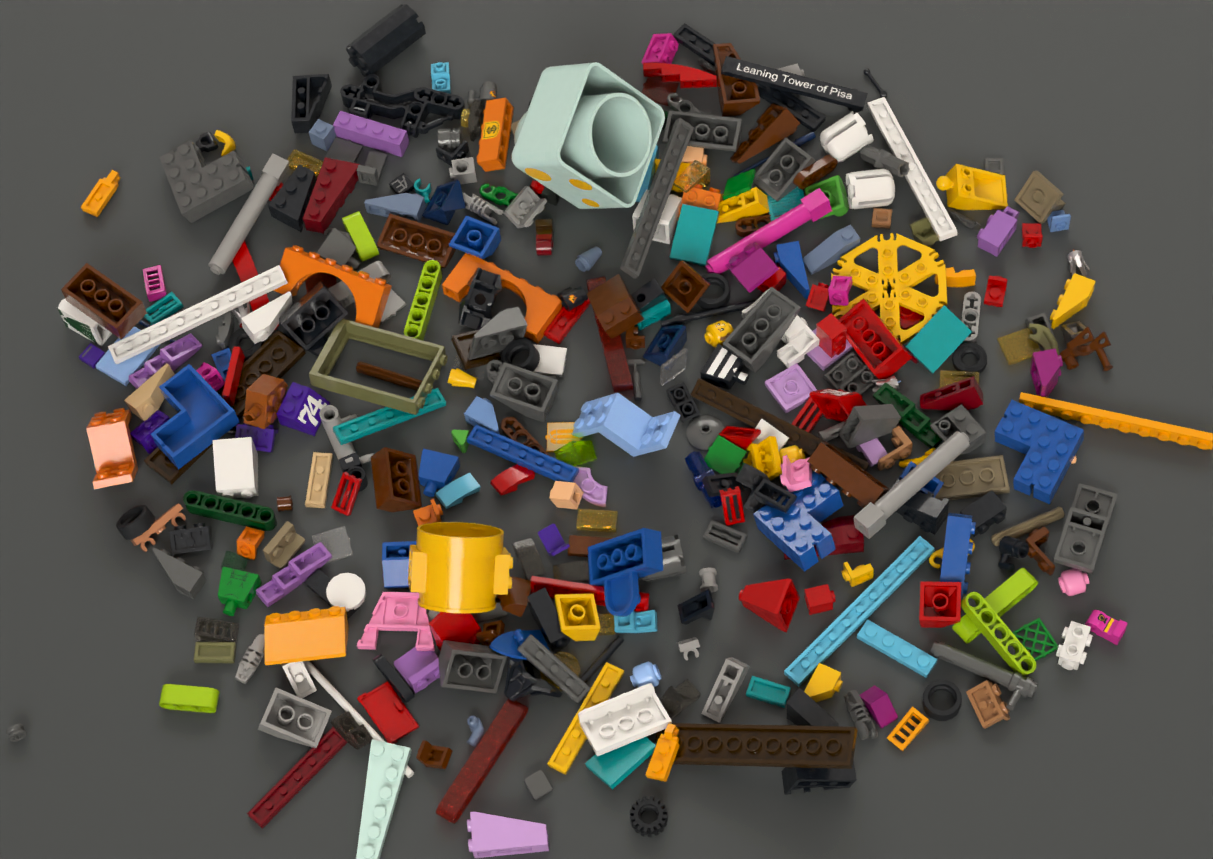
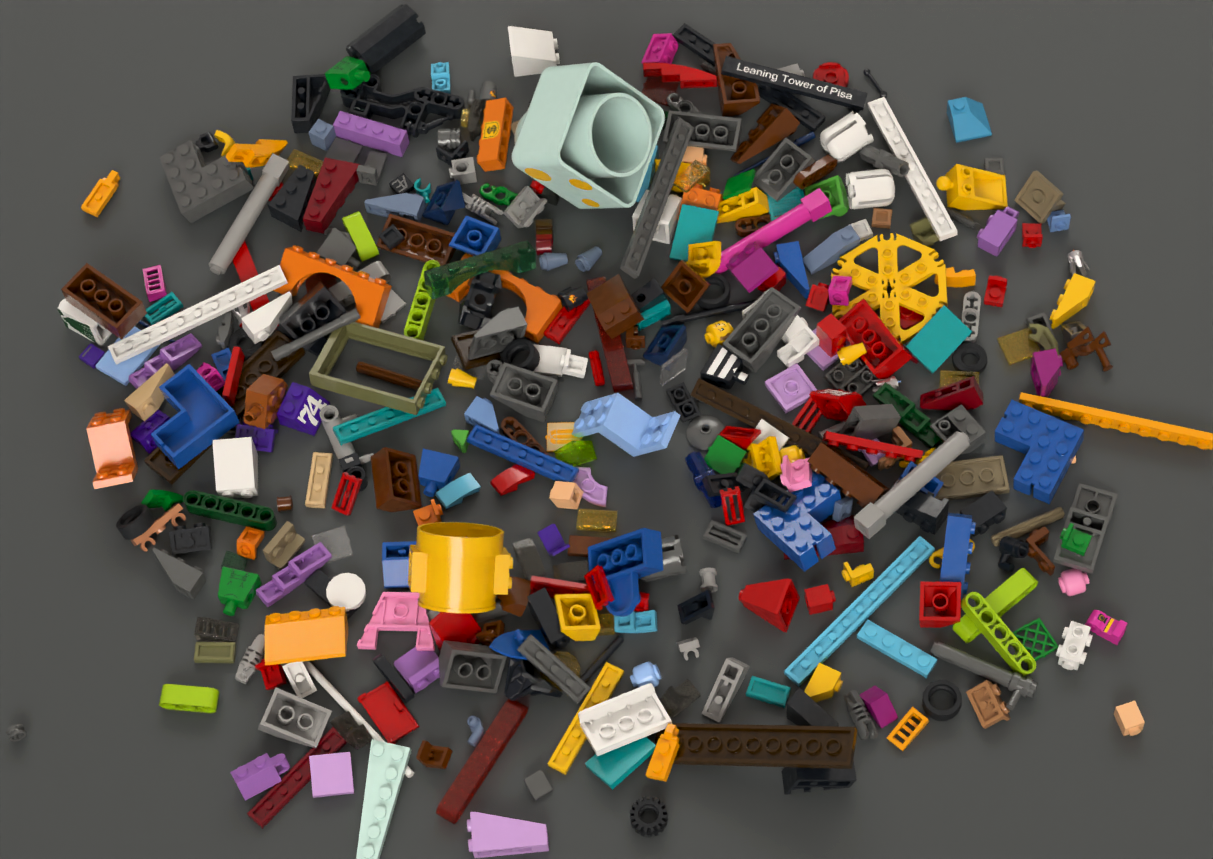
(162, 498): none -> green slope
(255, 154): none -> light orange slope
(260, 774): none -> medium lavender brick
(272, 675): none -> red bracket
(331, 774): none -> lavender tile
(343, 320): none -> dark grey piece
(347, 74): none -> green torso
(391, 237): none -> black tile
(446, 278): none -> clear green arch
(532, 50): none -> white slope
(552, 260): none -> sand blue cone
(573, 364): none -> white bracket
(596, 368): none -> red axle
(601, 585): none -> red tile
(704, 257): none -> yellow slope
(832, 73): none -> red tile
(842, 509): none -> sand blue tile
(851, 353): none -> yellow cone
(862, 229): none -> white tile
(872, 447): none -> red plate
(967, 119): none -> dark azure slope
(1075, 540): none -> green bracket
(1129, 718): none -> light nougat brick

